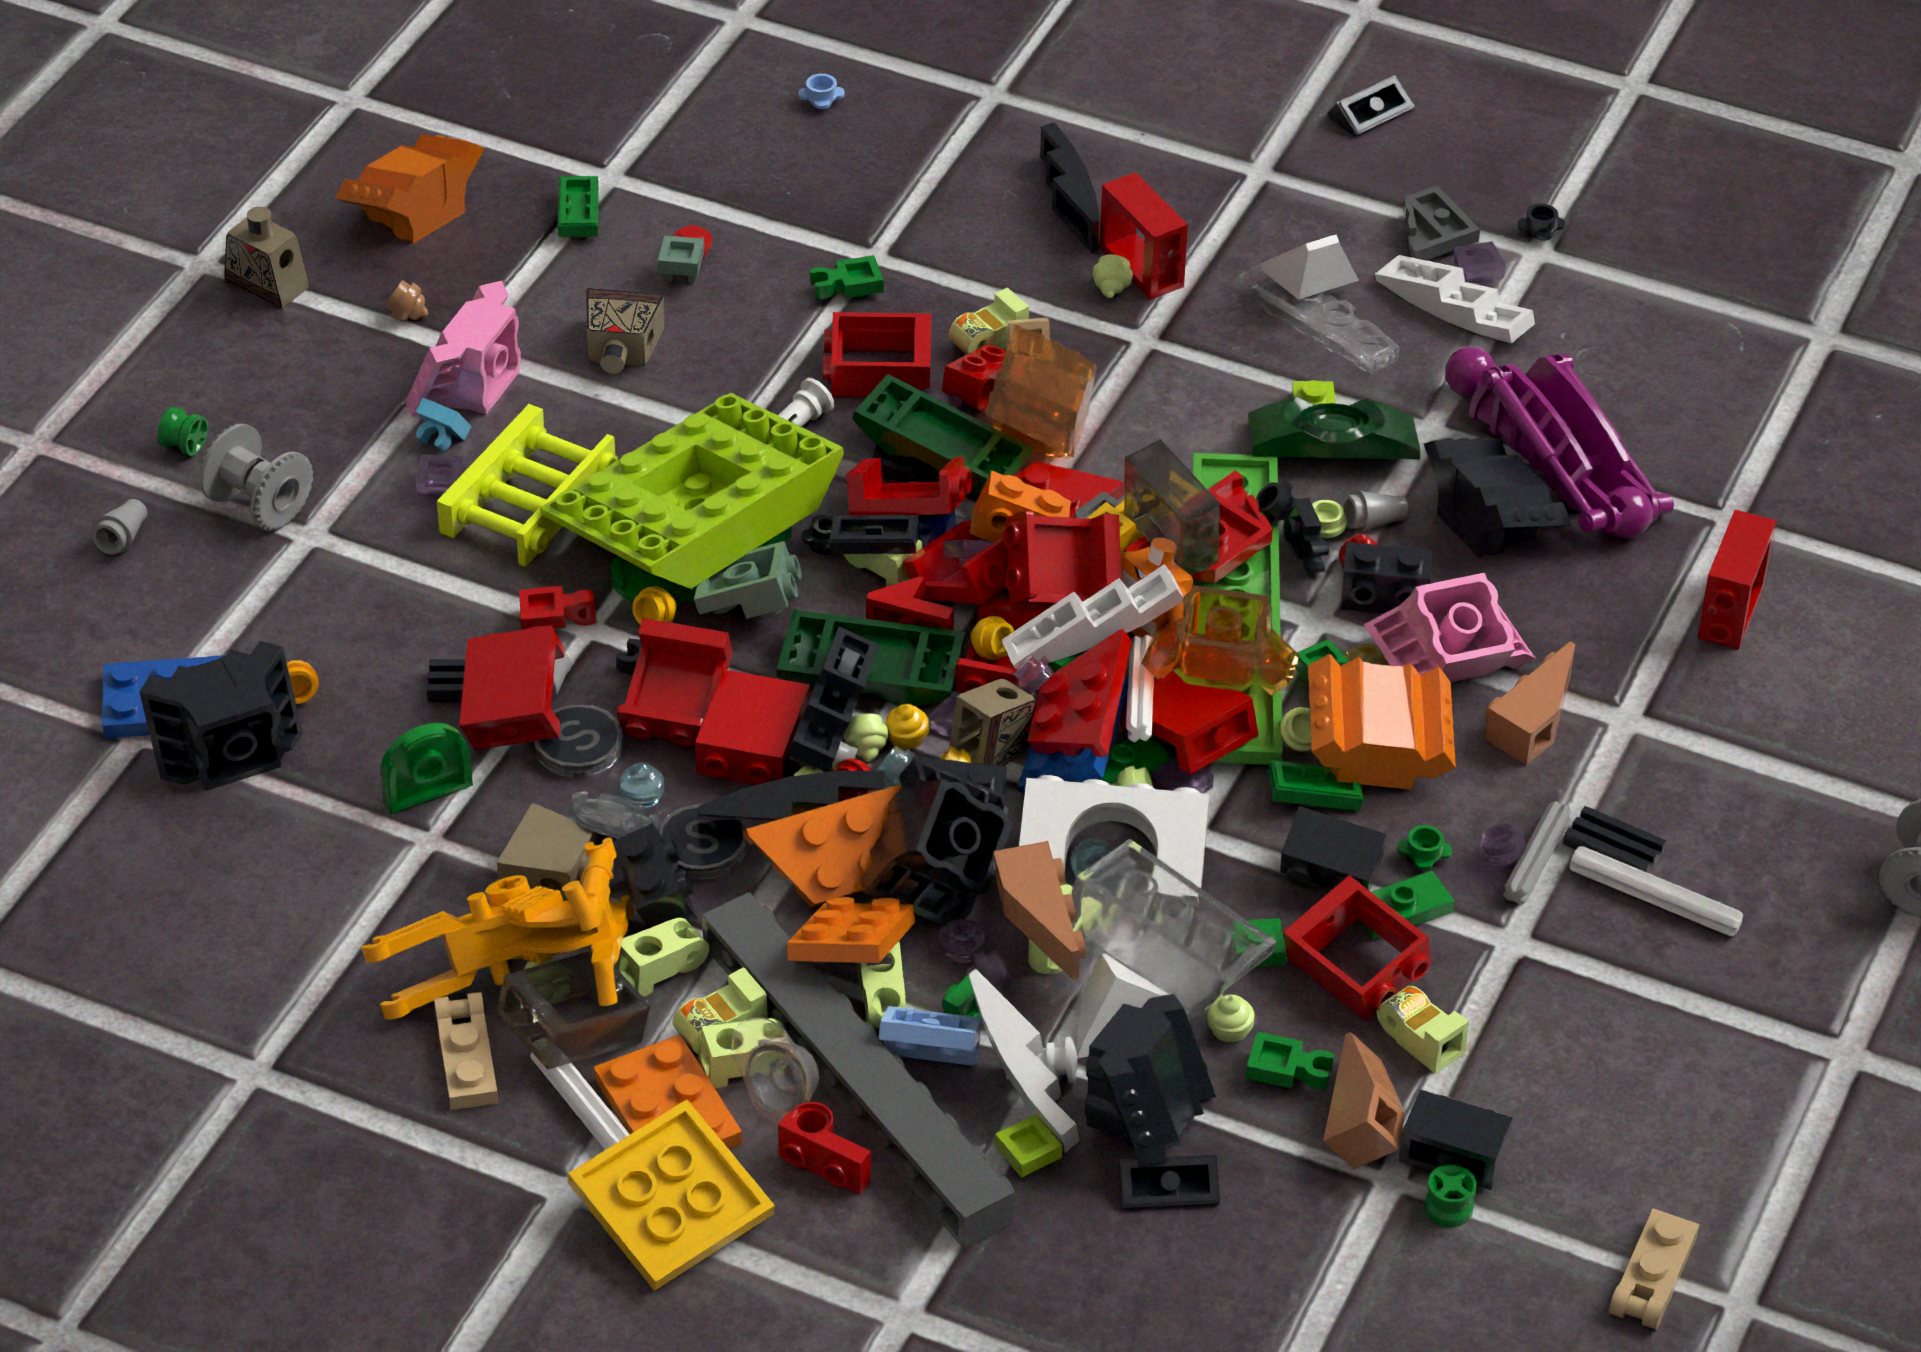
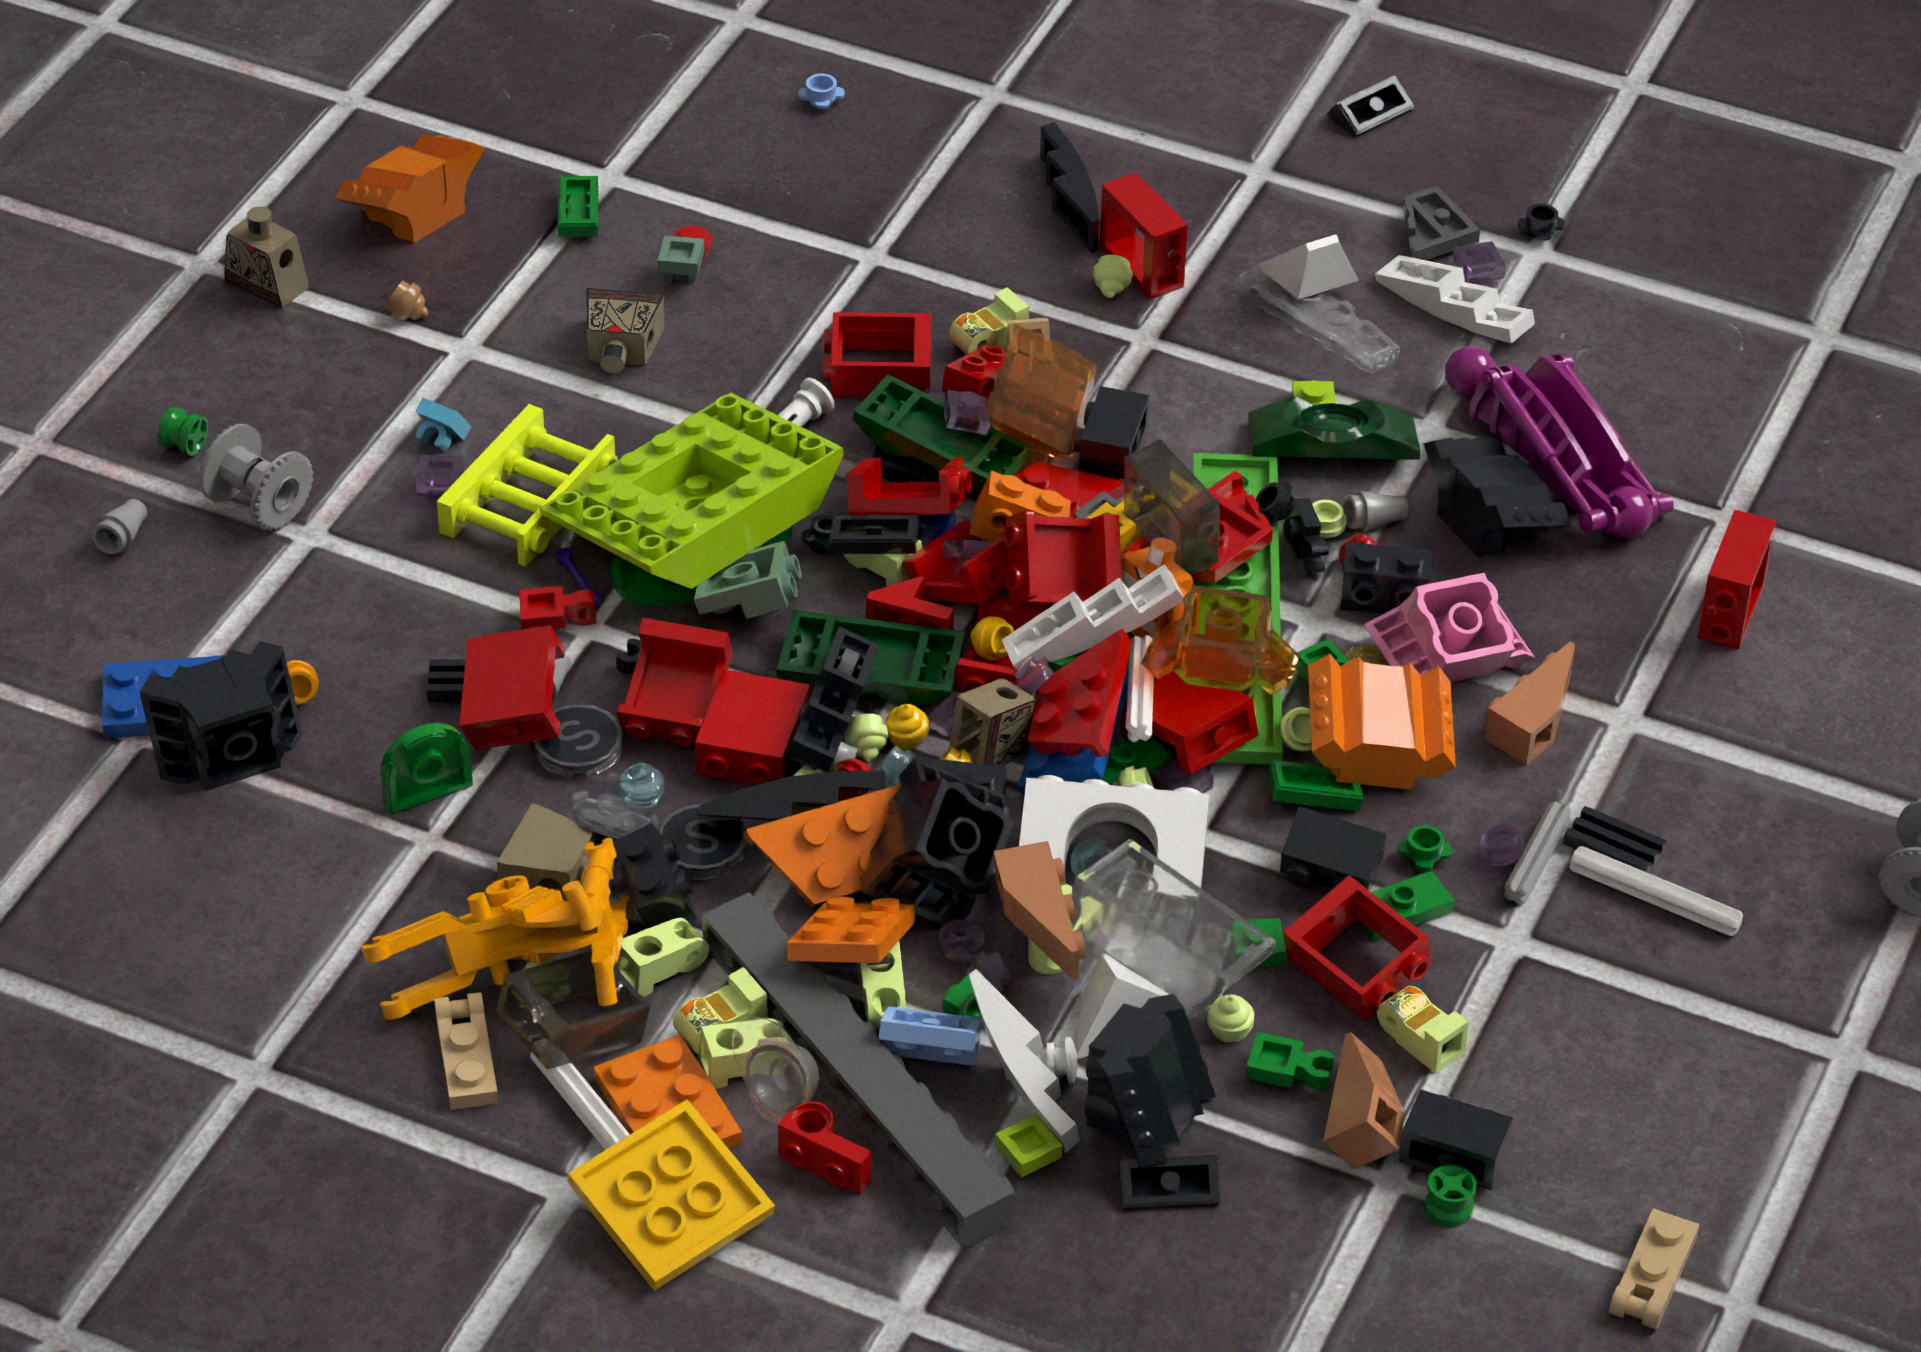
(473, 355): bright pink slope -> none
(564, 556): none -> dark purple hinge
(654, 604): yellow plate -> none
(852, 276): green plate -> none
(966, 412): none -> clear purple plate
(1111, 431): none -> black brick

